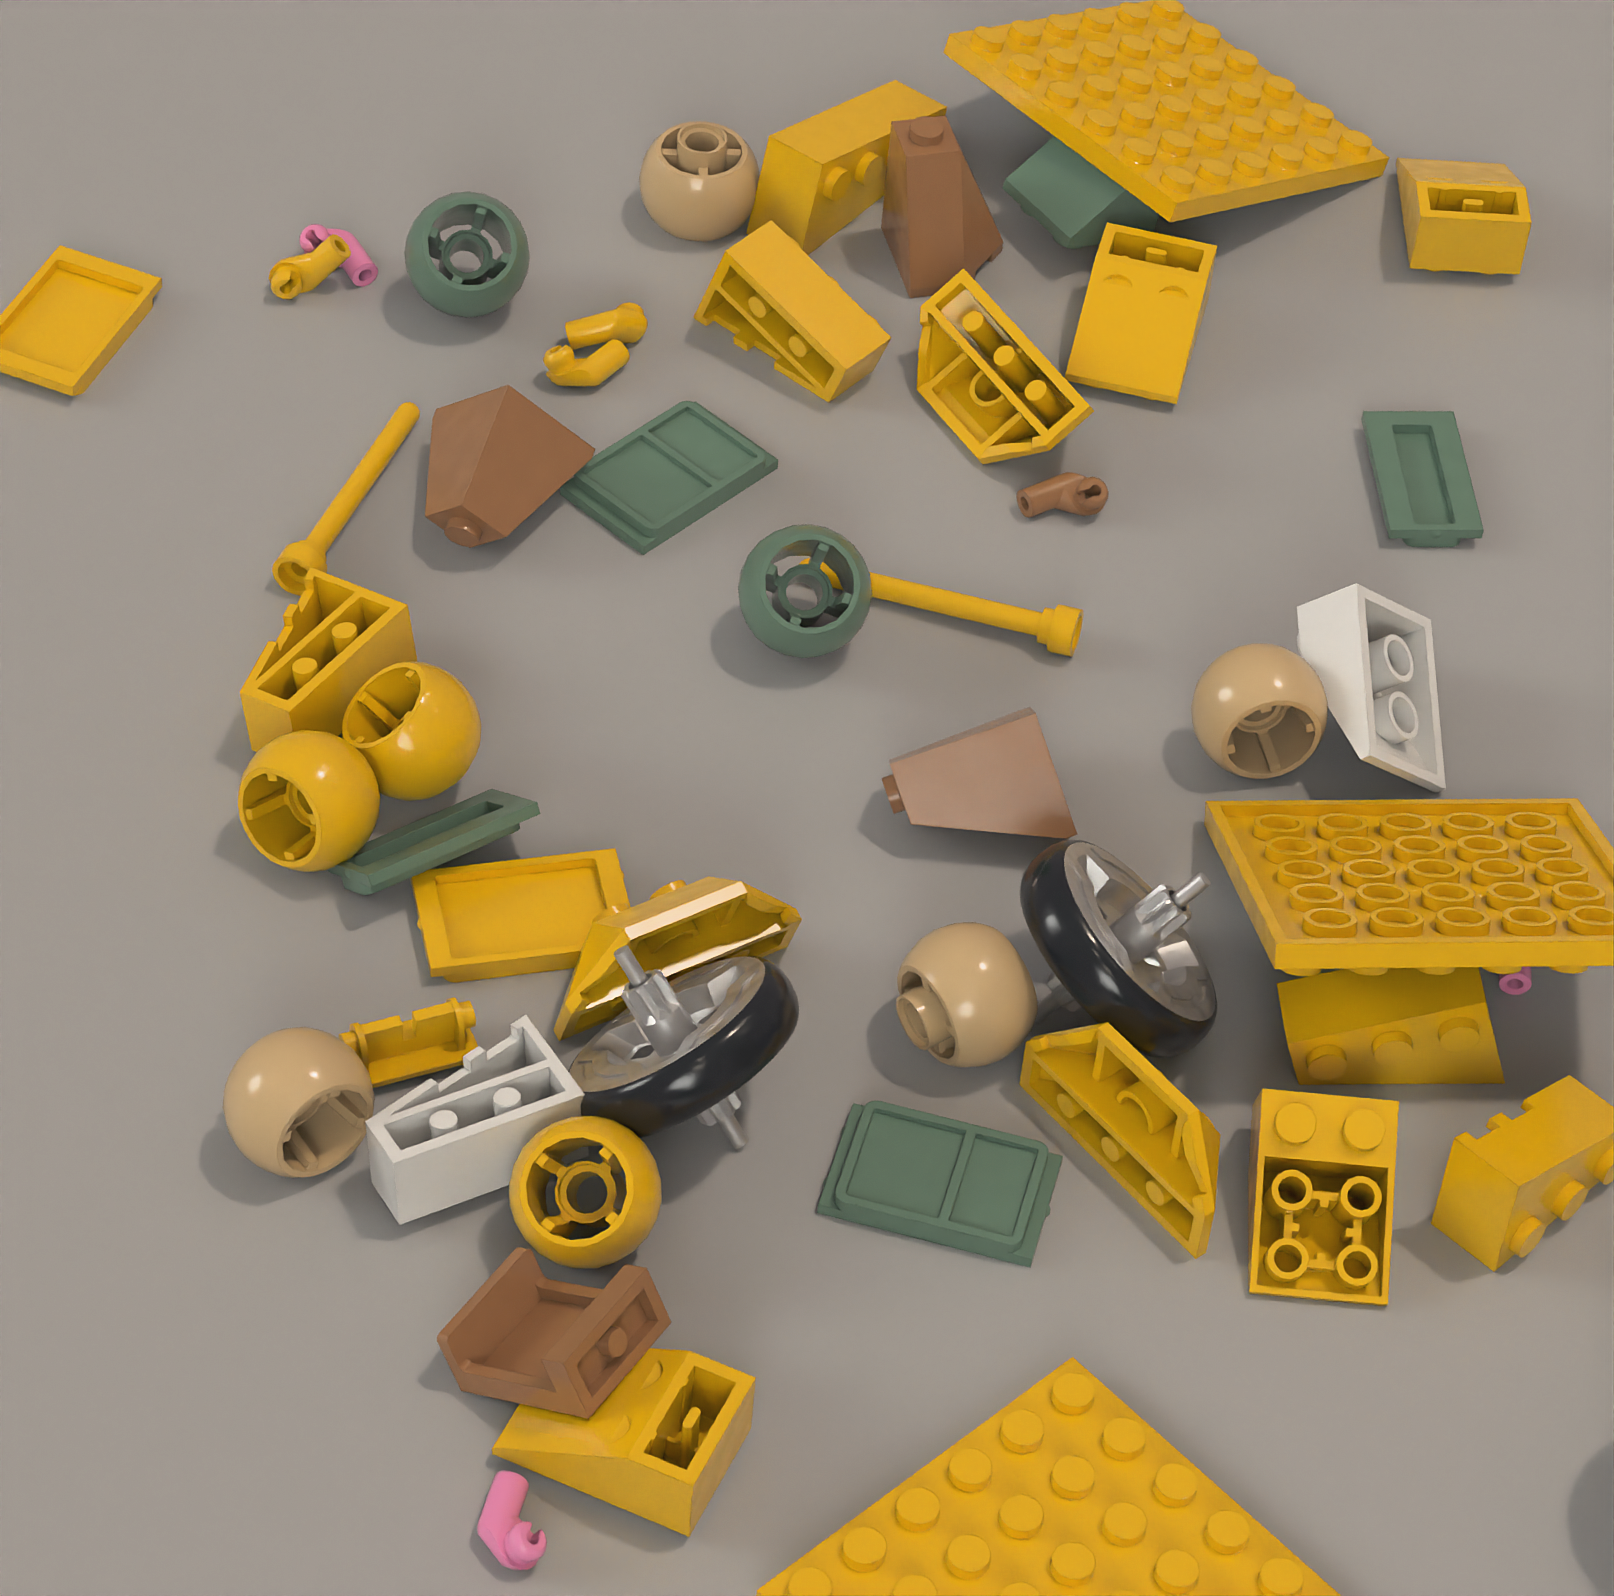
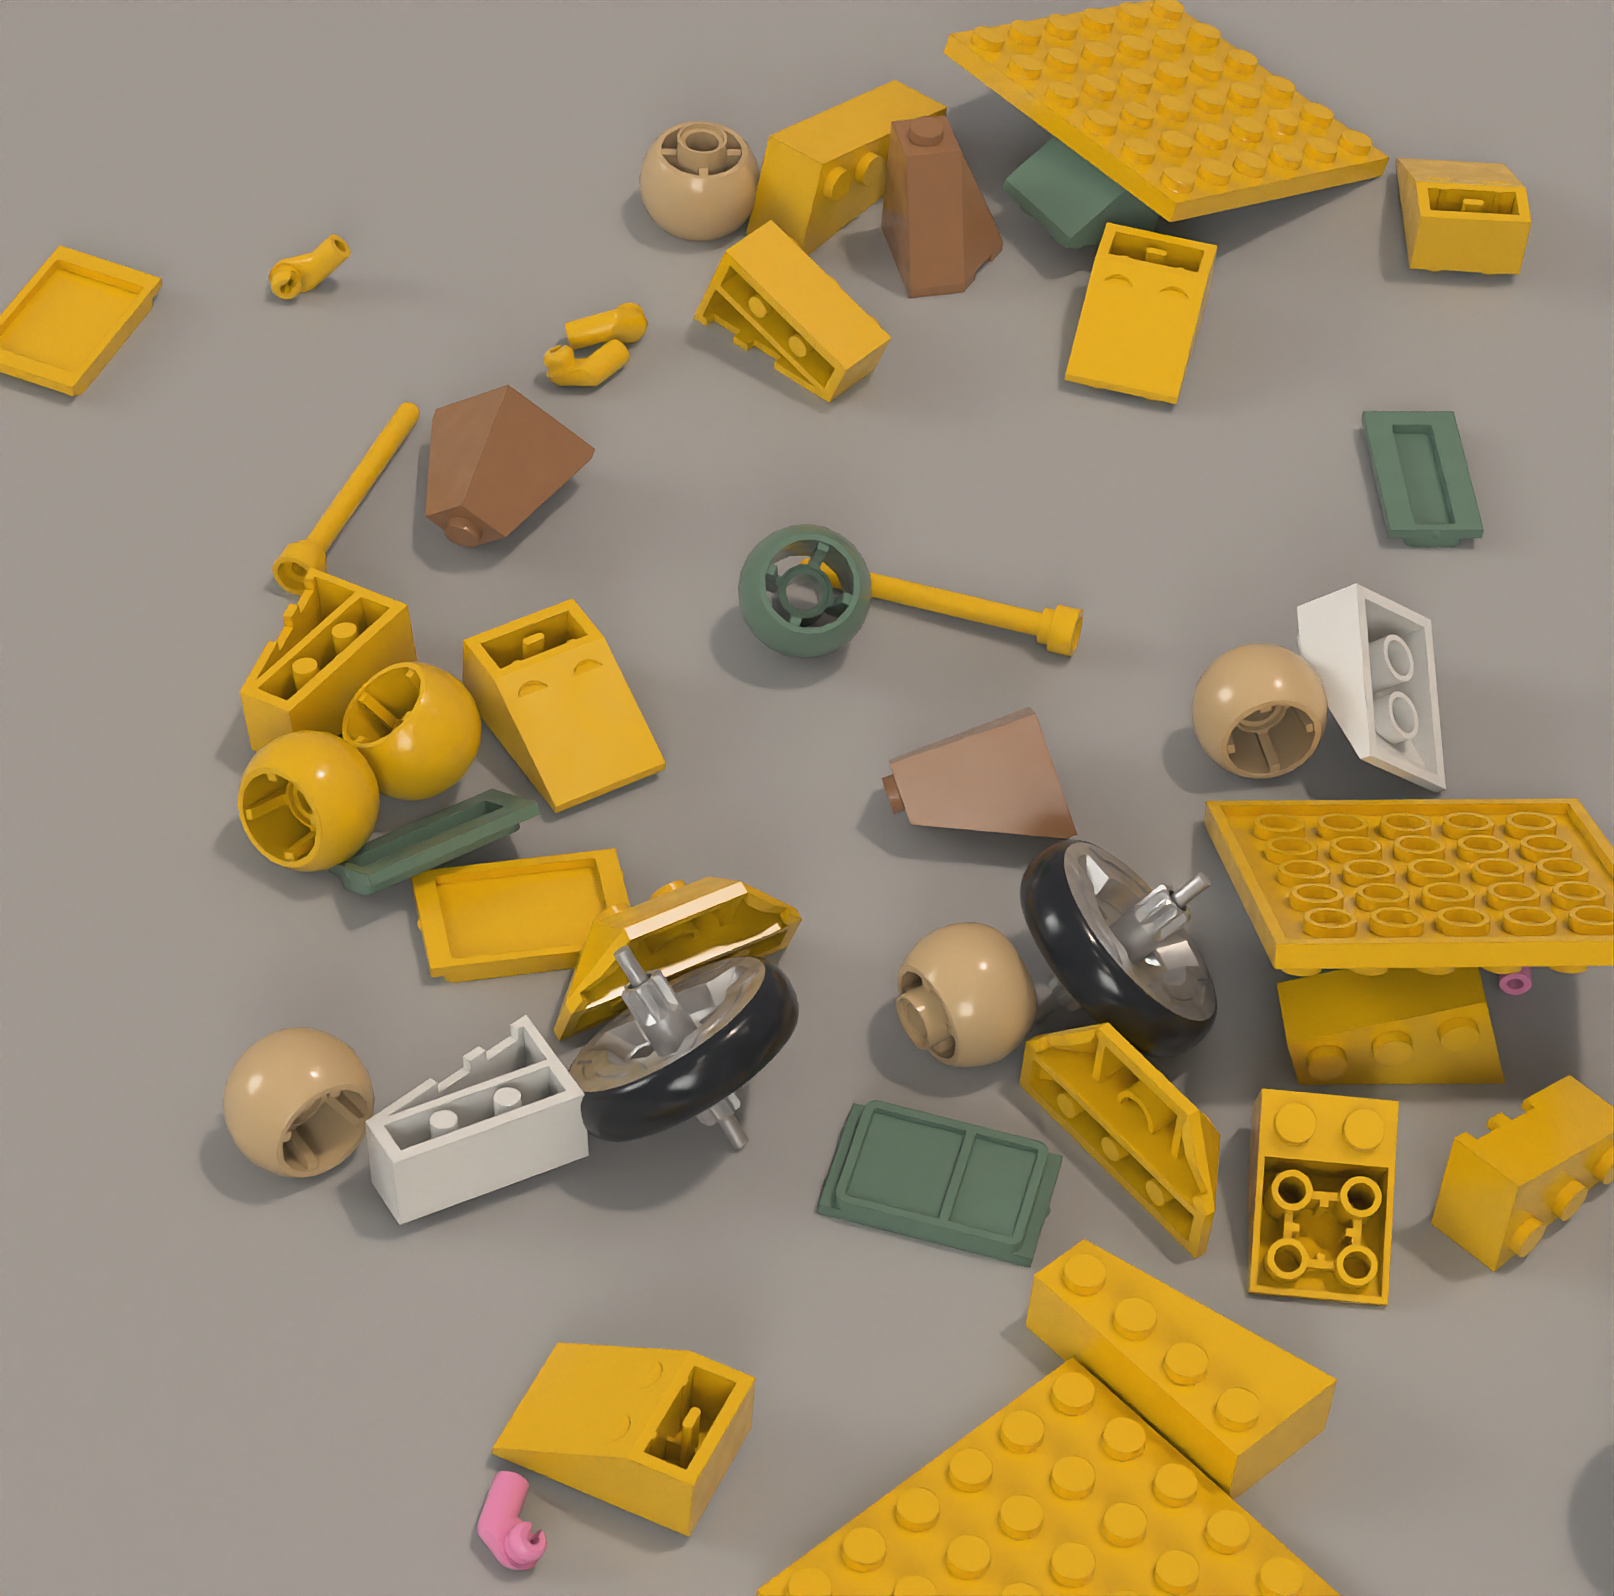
(359, 264): bright pink arm -> none
(416, 1047): yellow hinge -> none
(451, 289): sand green wheel -> none
(552, 1338): medium nougat panel -> none
(560, 705): none -> yellow slope
(627, 1208): yellow wheel -> none
(667, 475): sand green piece -> none
(991, 377): yellow wedge -> none
(1066, 493): medium nougat arm -> none
(1183, 1368): none -> yellow wedge

